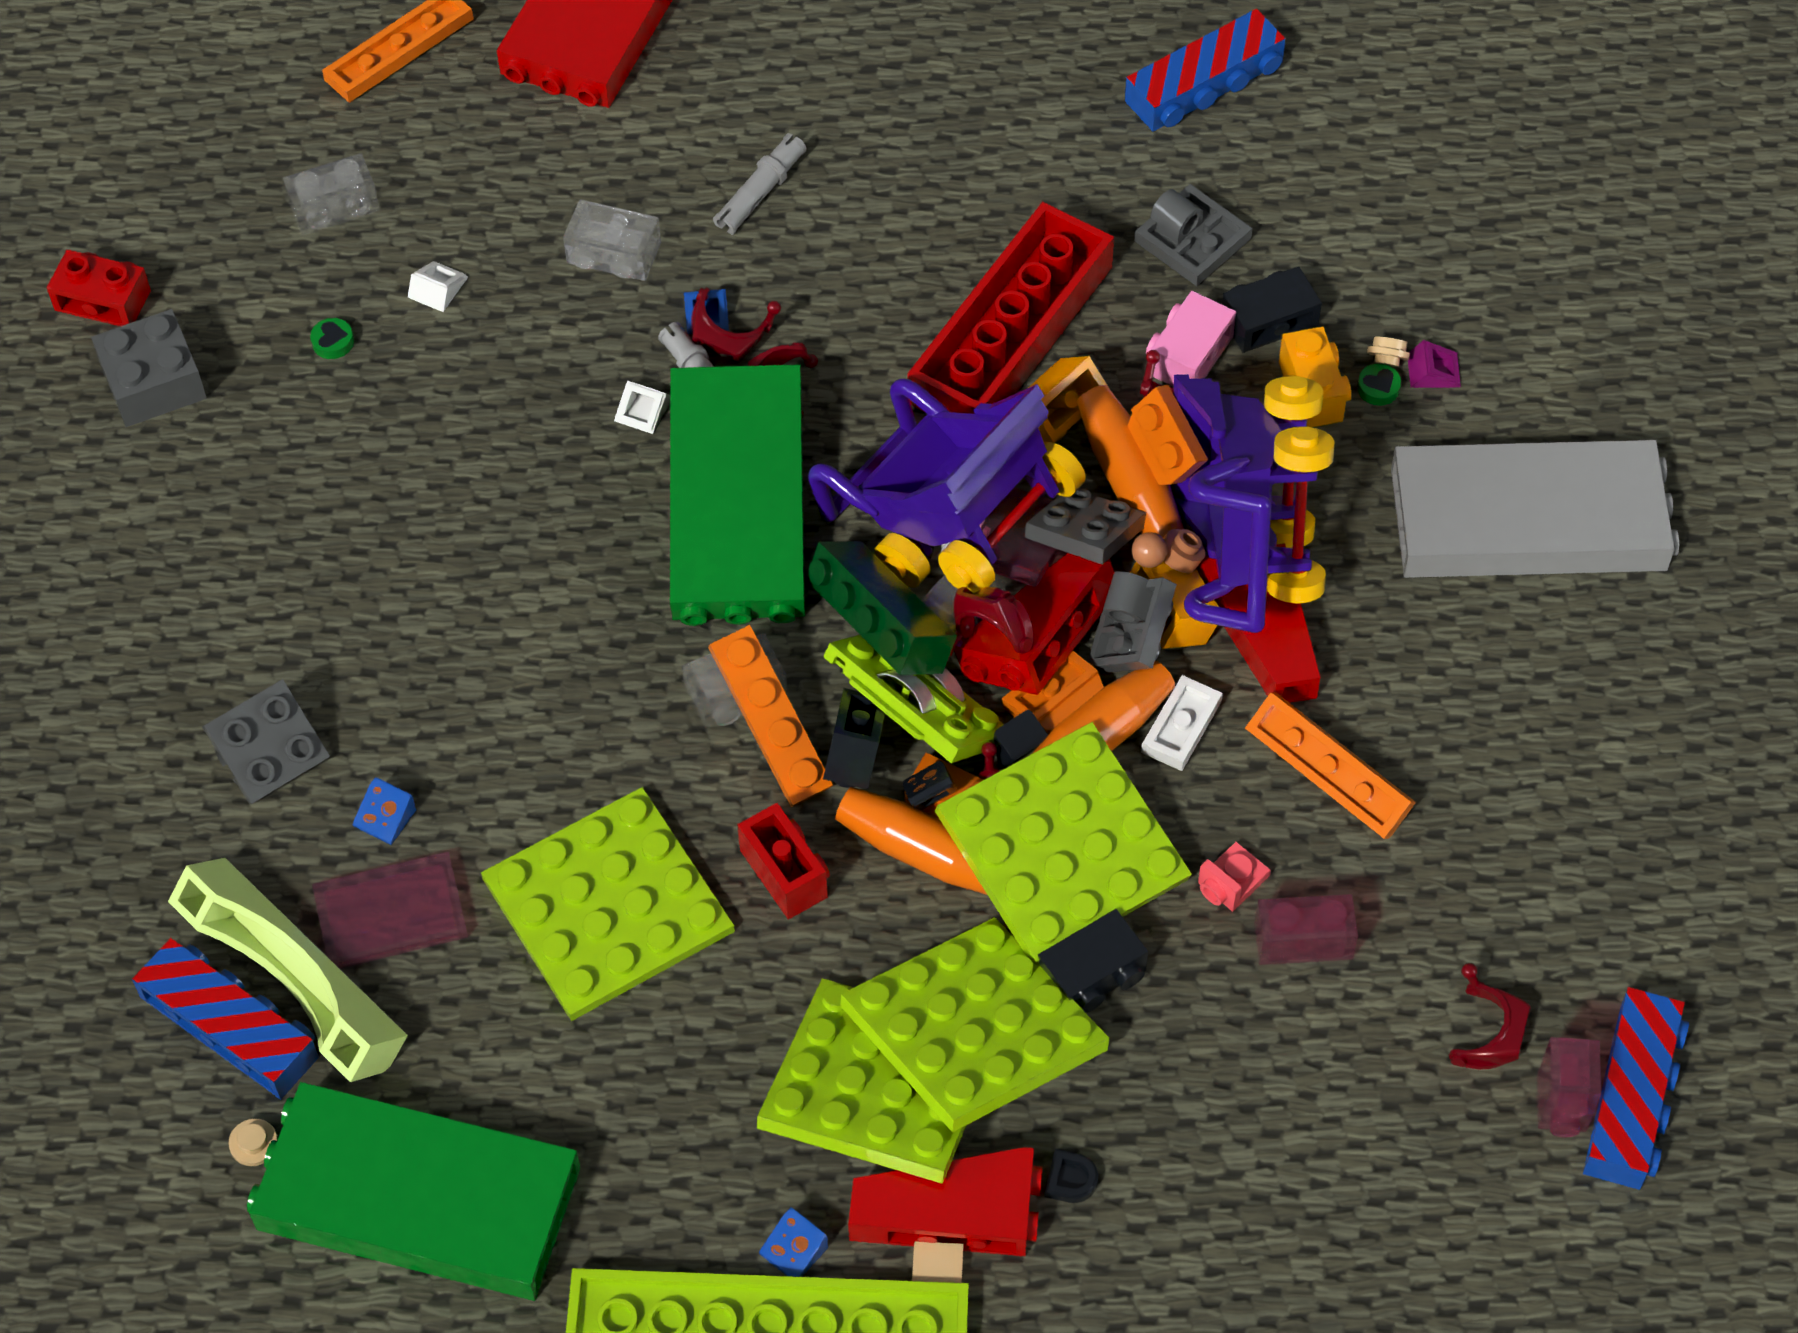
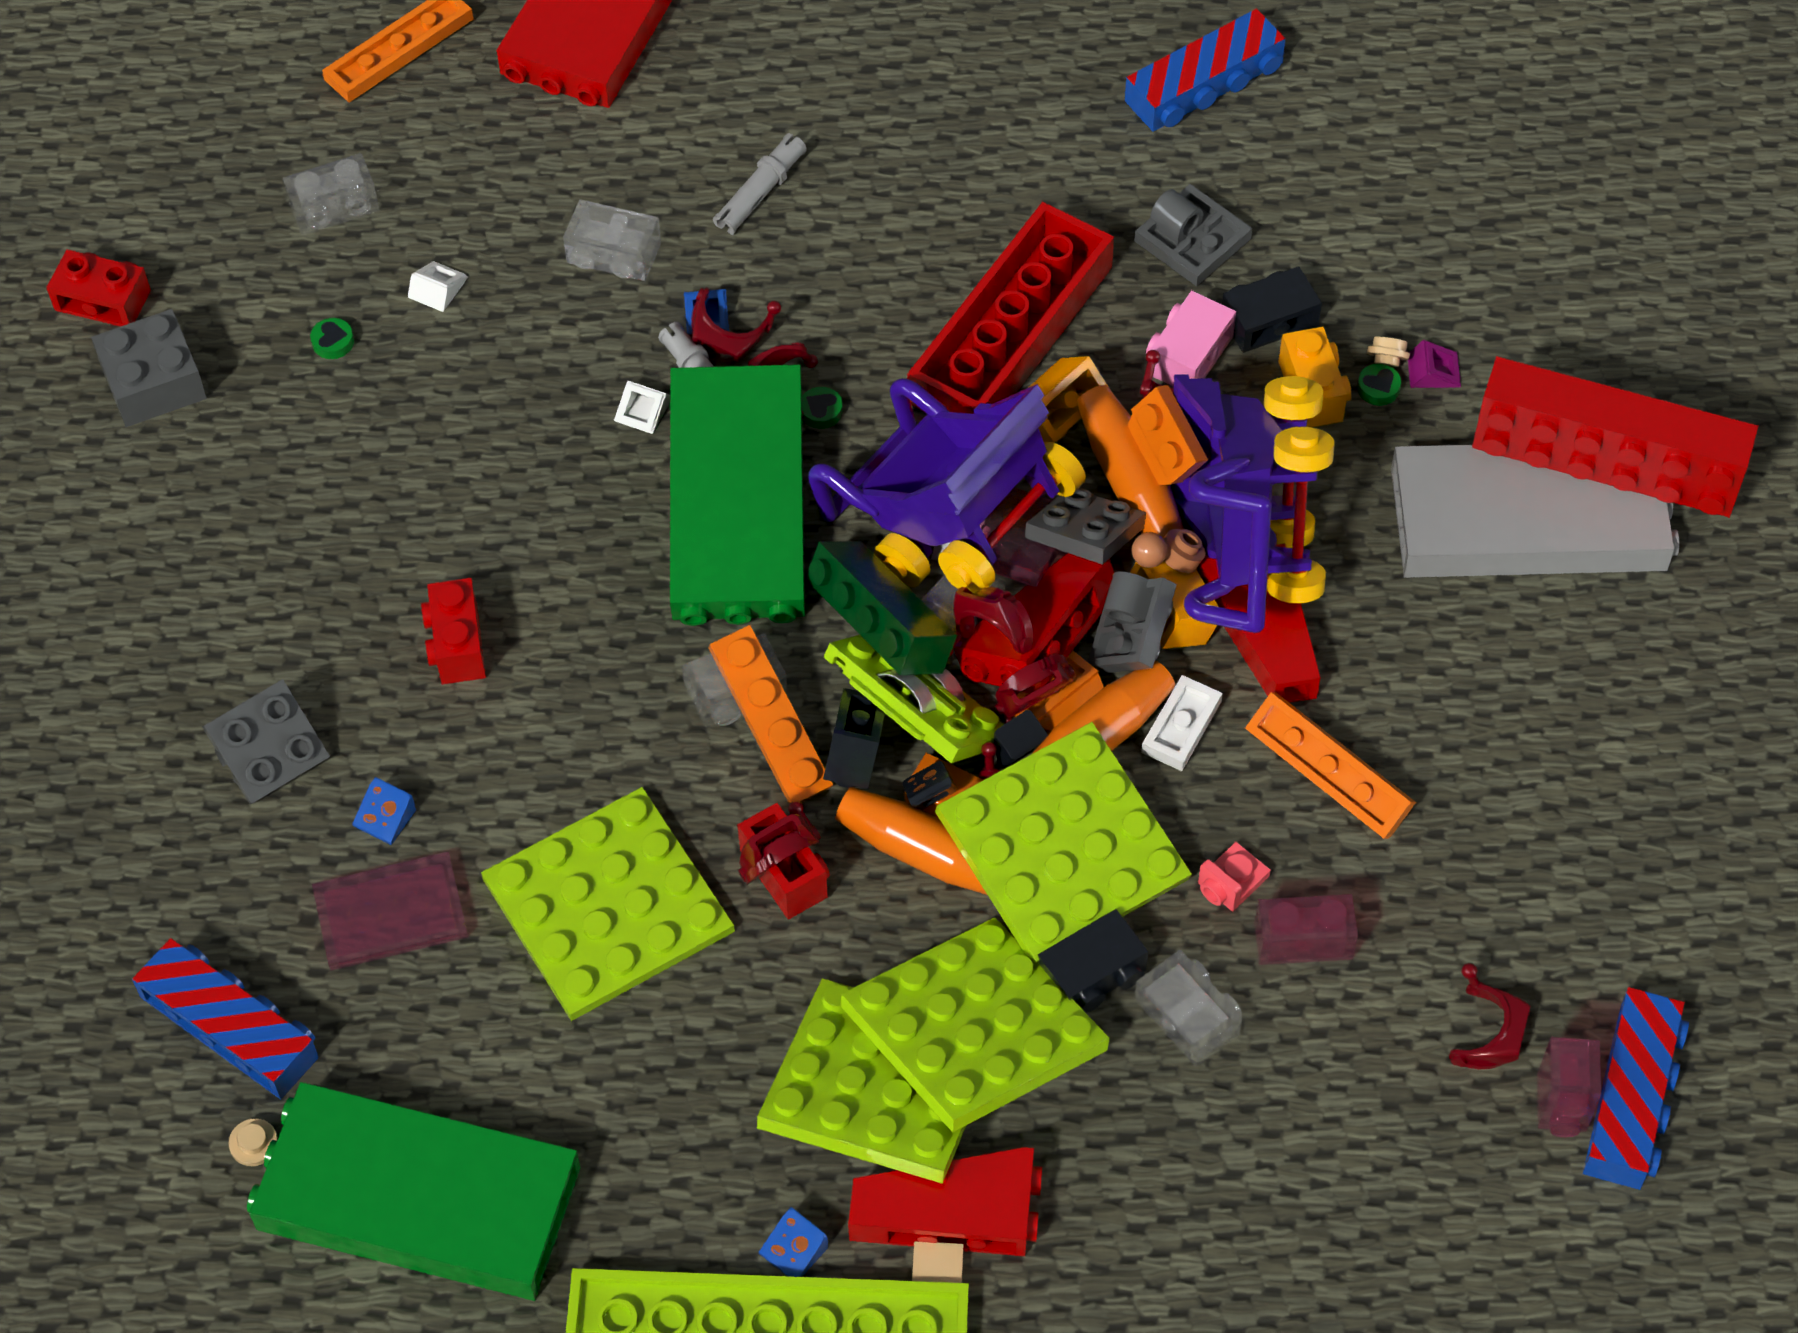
(347, 1022): yellowish green arch -> none
(455, 629): none -> red brick
(756, 862): none -> dark red helmet
(821, 407): none -> green tile
(1006, 695): none -> dark red helmet
(1071, 1177): black tile -> none
(1189, 1007): none -> clear brick
(1614, 437): none -> red brick

